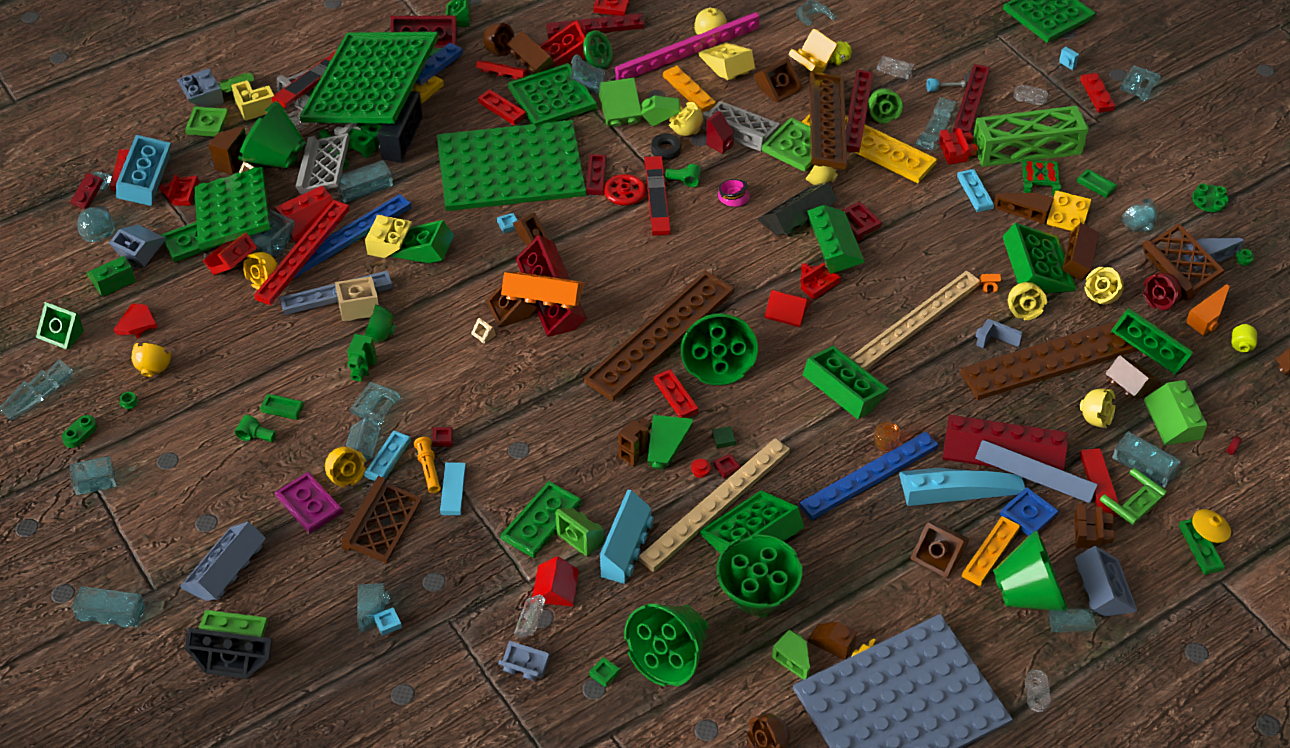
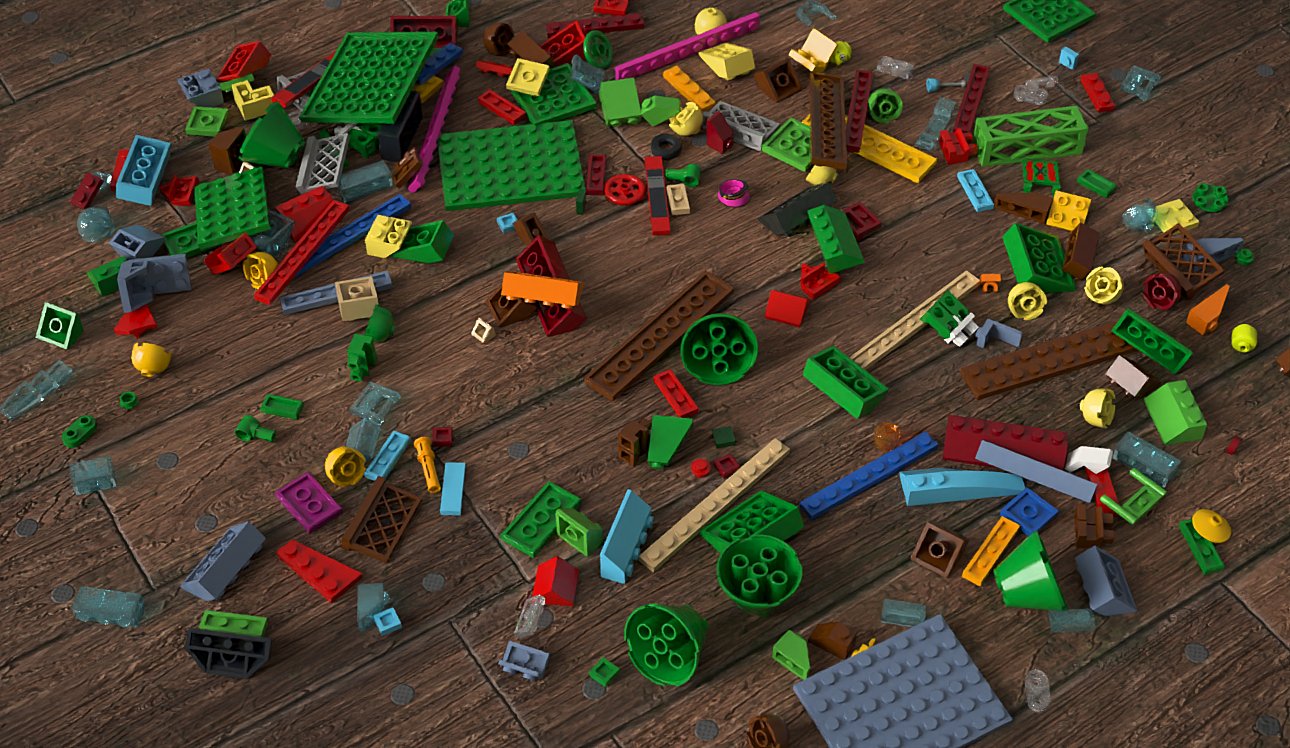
(144, 277): none -> sand blue bracket
(245, 60): none -> red slope
(319, 571): none -> red wing
(406, 167): none -> reddish brown plate
(433, 132): none -> dark pink plate
(528, 77): none -> light yellow plate
(581, 202): none -> dark green tile
(678, 199): none -> tan plate
(903, 613): none -> clear light blue panel
(949, 318): none -> green hips
(1048, 81): none -> clear plate
(1093, 458): none -> white slope
(1174, 213): none -> light yellow plate

